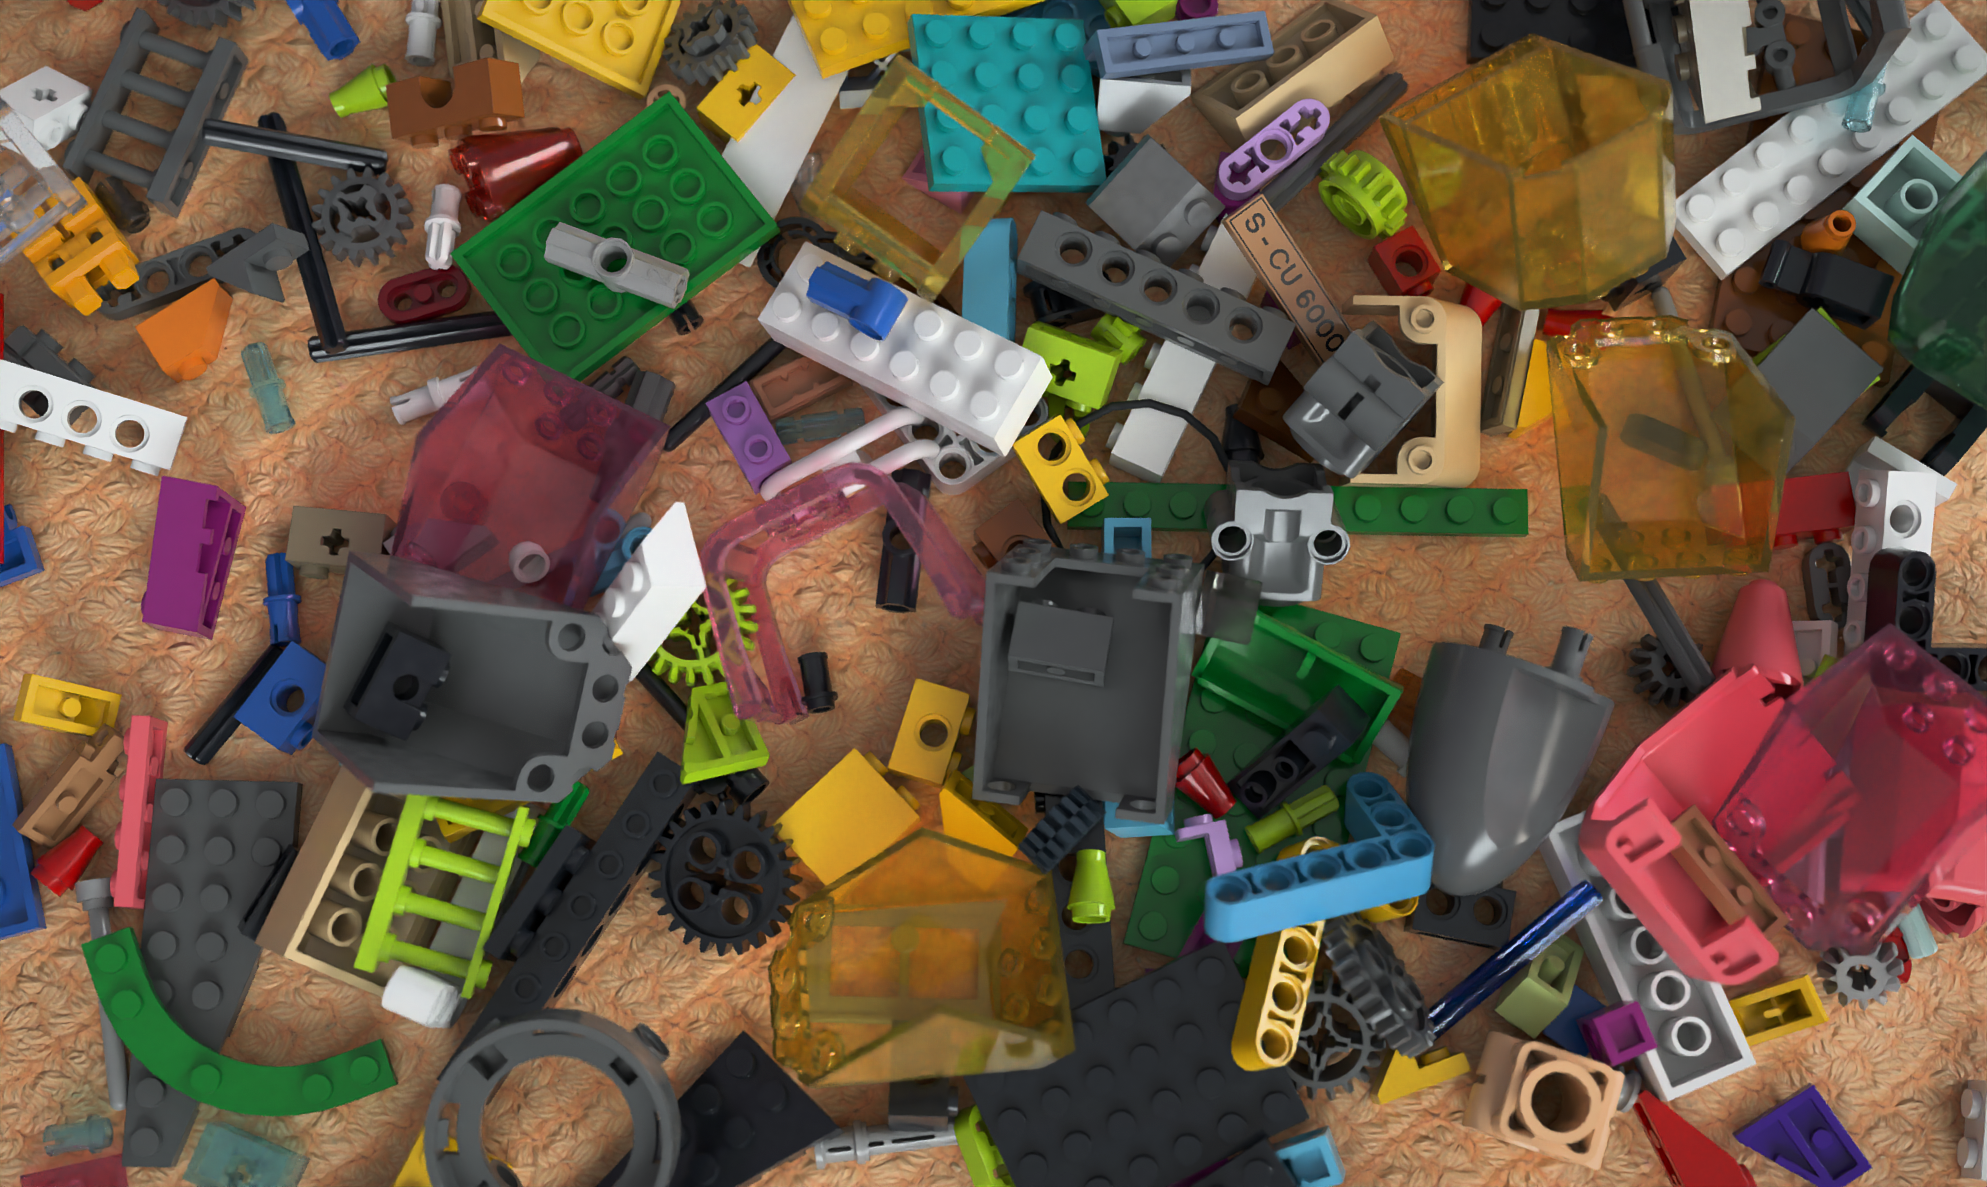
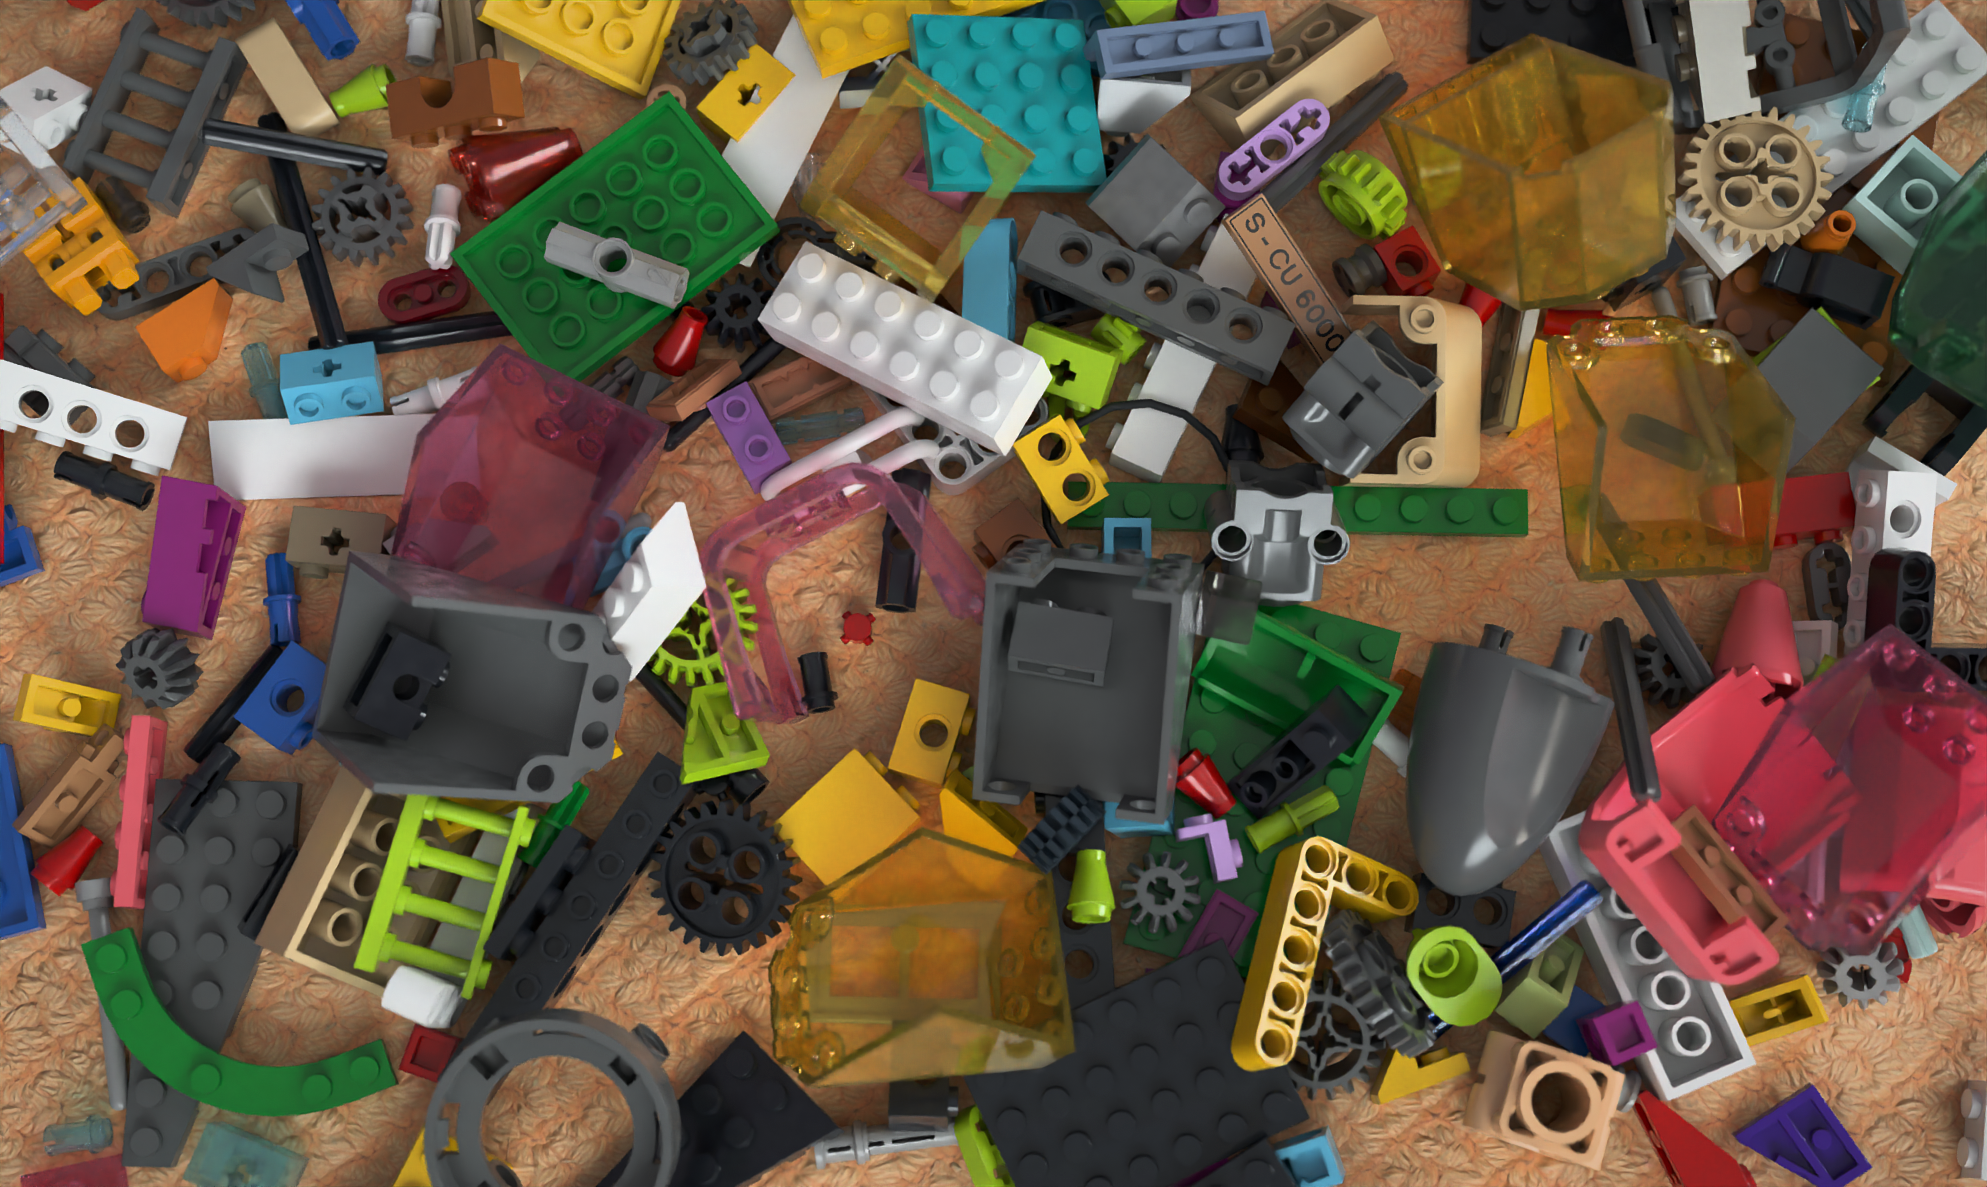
(104, 480): none -> black pin
(159, 668): none -> dark grey gear
(199, 788): none -> black pin
(256, 205): none -> dark tan cone
(286, 80): none -> tan beam
(314, 457): none -> white sticker
(331, 383): none -> medium azure brick
(428, 1052): none -> red tile
(528, 562): white hinge -> none
(680, 343): none -> red cone
(693, 390): none -> nougat plate
(726, 323): none -> black gear
(857, 628): none -> red piece
(866, 304): blue piece -> none
(1173, 883): none -> dark grey gear
(1359, 271): none -> dark grey wheel
(1383, 866): dark azure beam -> none
(1453, 974): none -> lime piece
(1630, 711): none -> dark grey axle
(1697, 295): none -> light grey pin
(1758, 217): none -> tan gear

